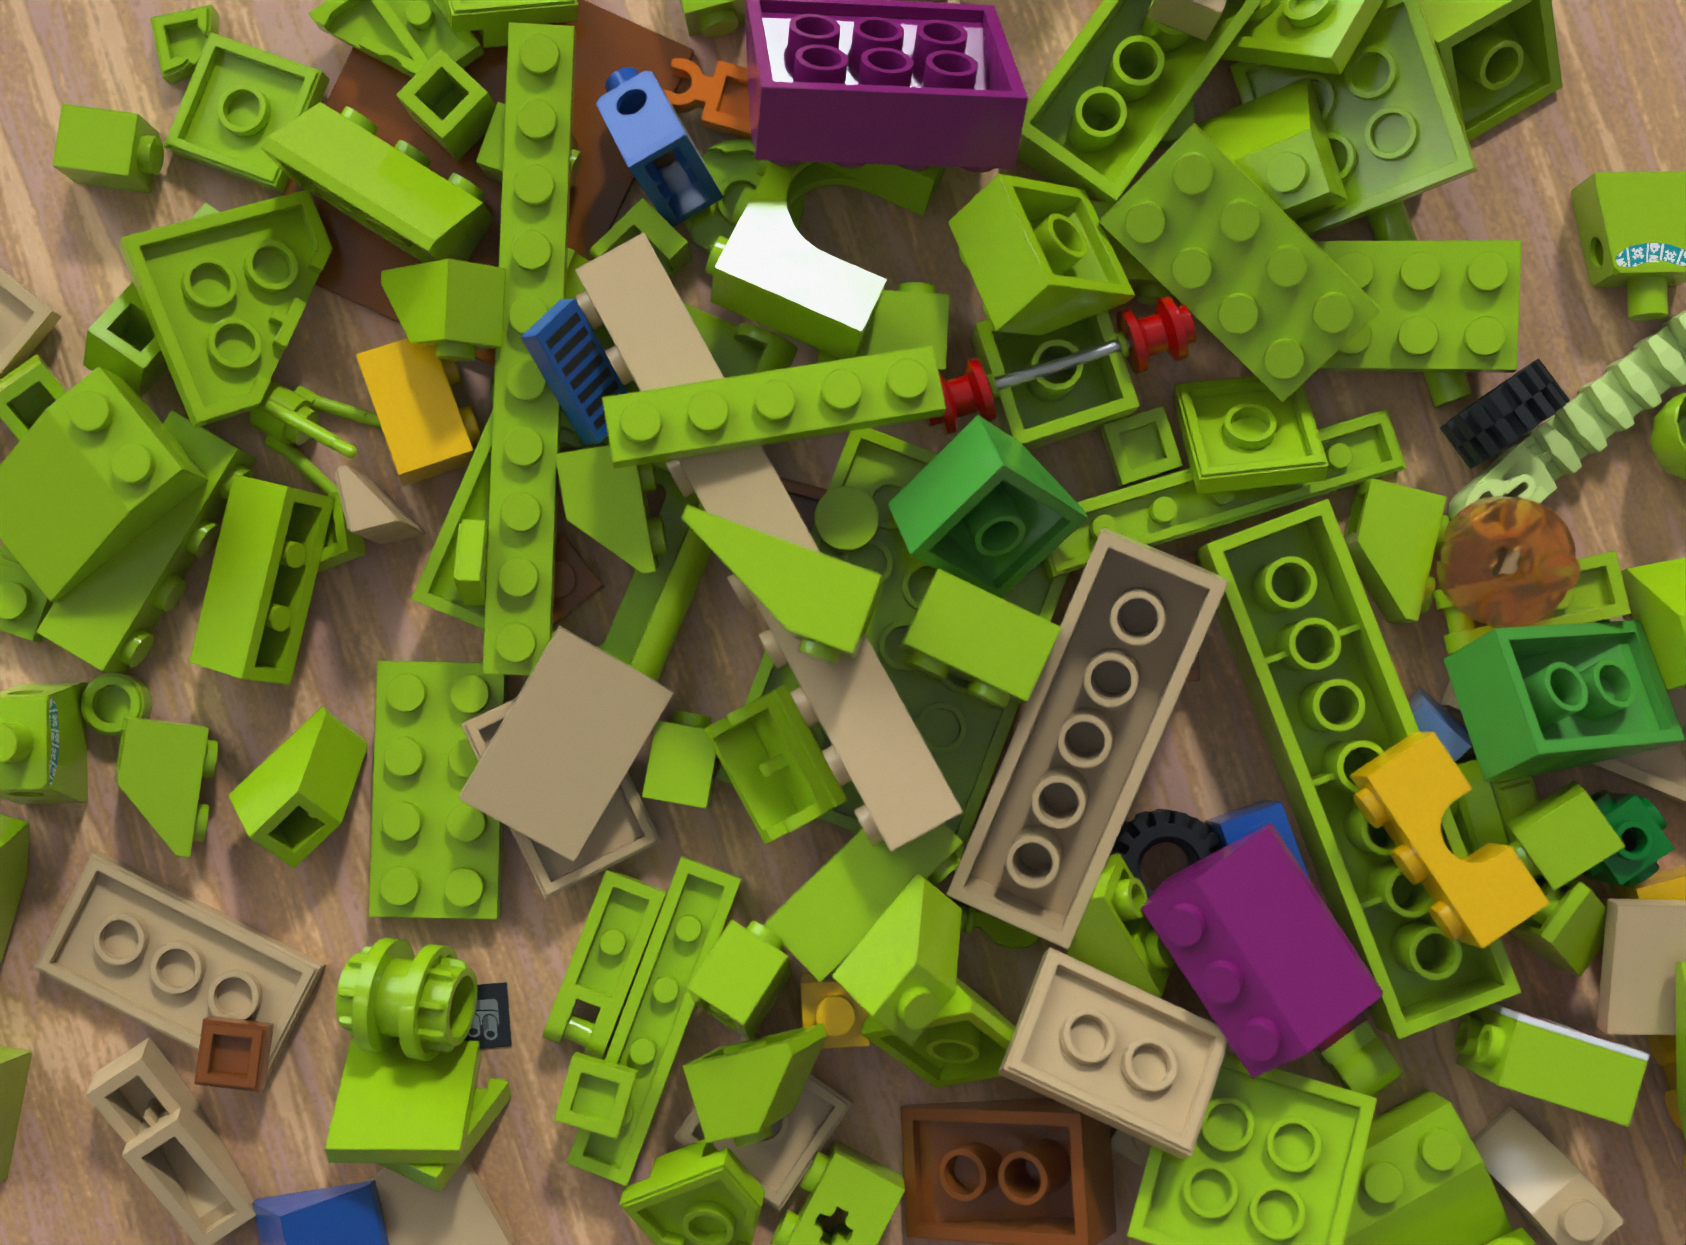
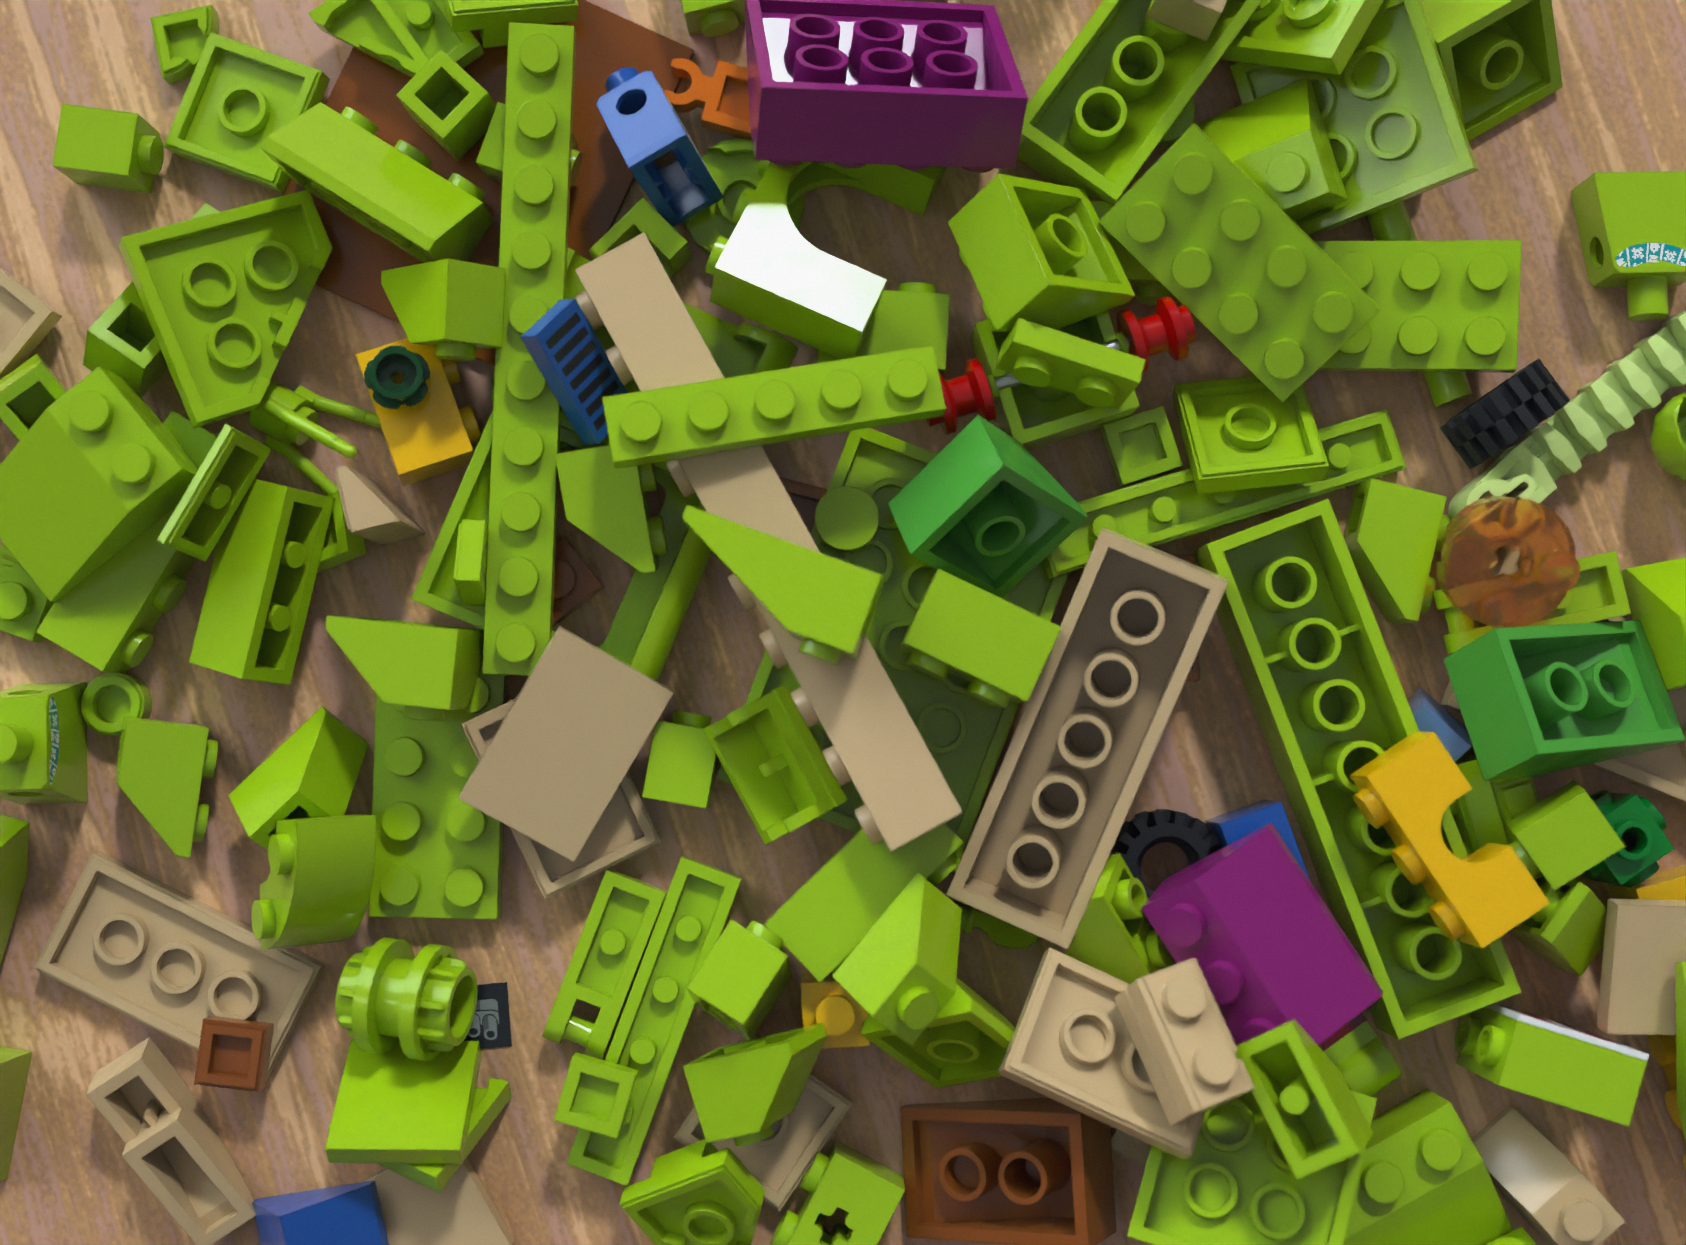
(214, 493): none -> lime slope
(316, 881): none -> lime brick
(397, 360): none -> dark green plate
(412, 662): none -> lime slope
(1069, 363): none -> lime plate
(1183, 1041): none -> tan brick
(1303, 1099): none -> lime slope

